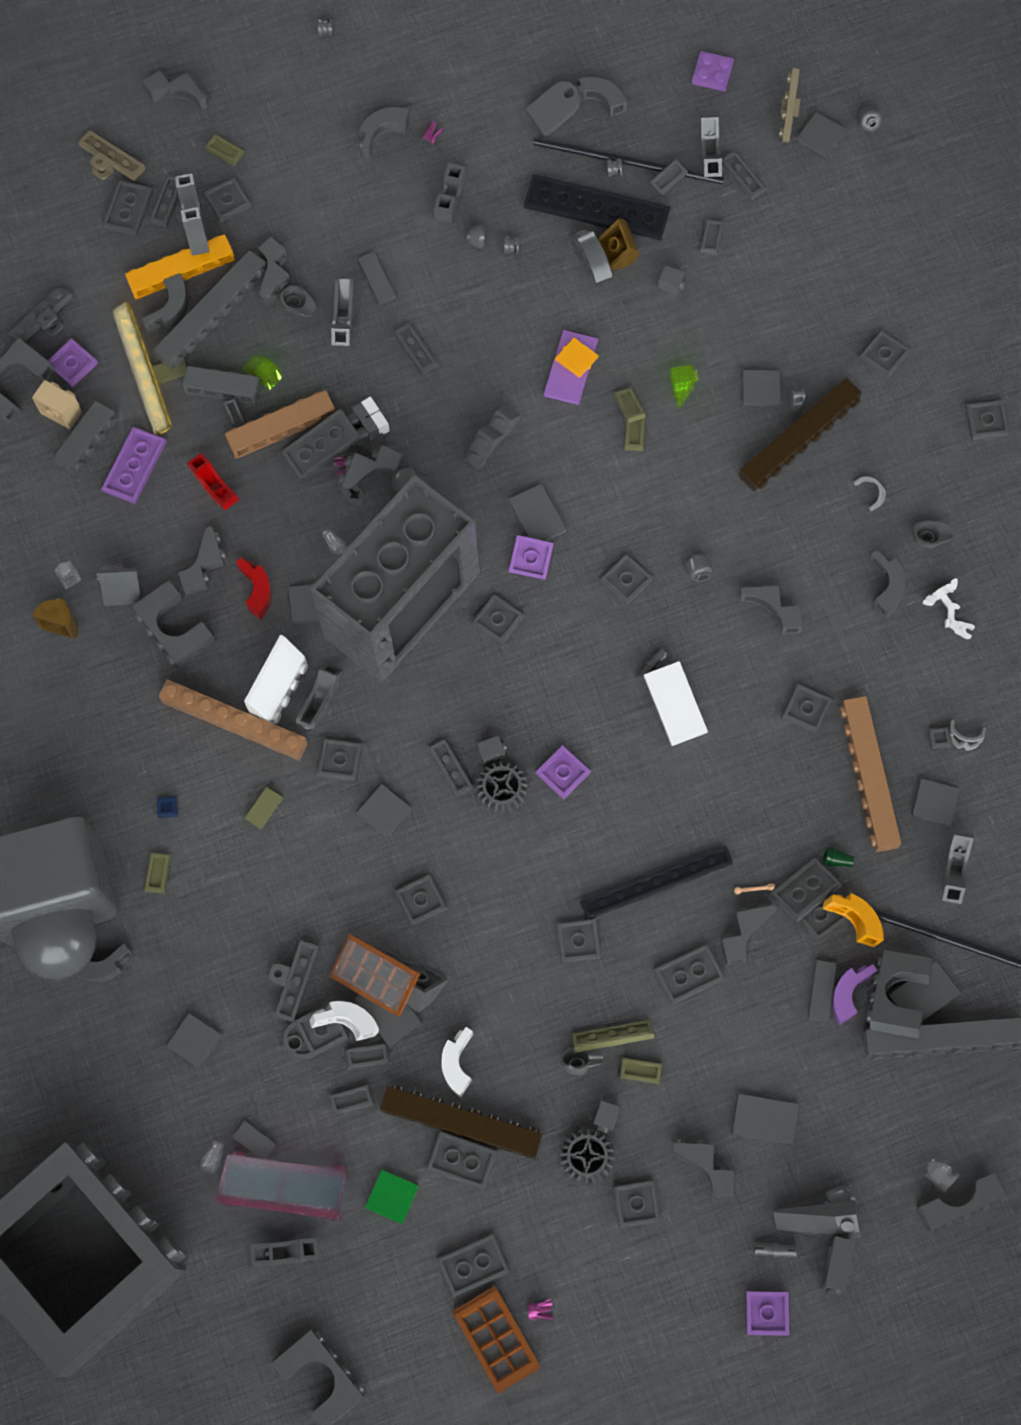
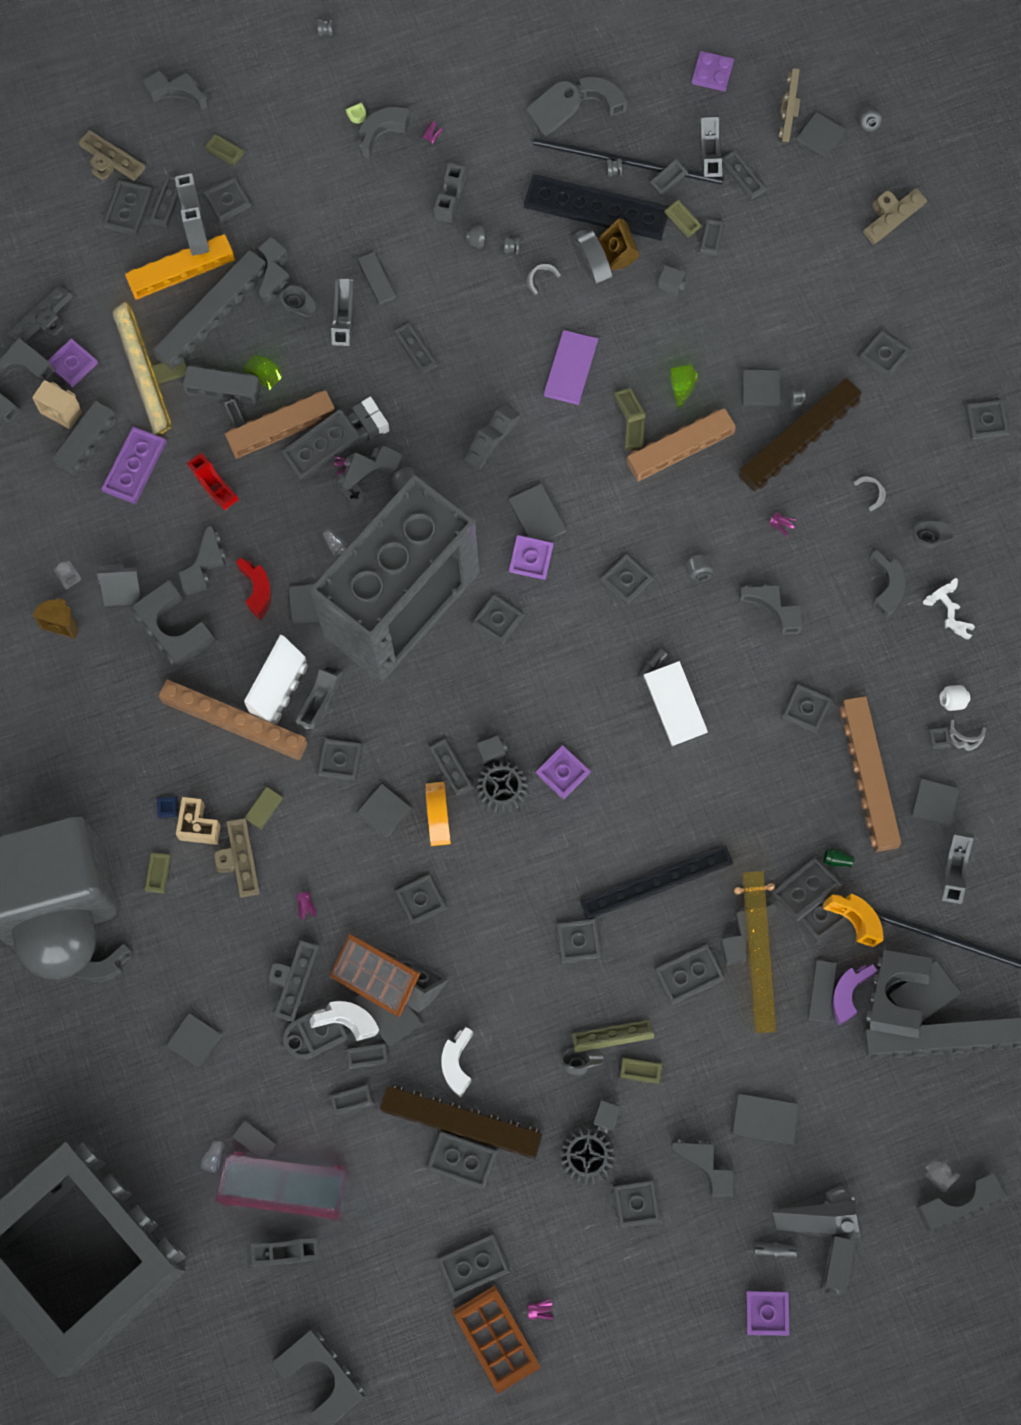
(175, 308): dark grey arch -> none
(193, 827): none -> tan brick
(239, 858): none -> dark tan plate
(305, 902): none -> flat silver piece
(357, 113): none -> yellowish green tile
(392, 1197): green tile -> none
(437, 813): none -> light orange arch
(542, 266): none -> light grey helmet
(576, 357): light orange piece -> none
(680, 444): none -> medium nougat brick
(683, 218): none -> olive tile
(759, 952): none -> clear yellow tile
(778, 520): none -> flat silver piece
(892, 213): none -> dark tan plate
(954, 697): none -> white head

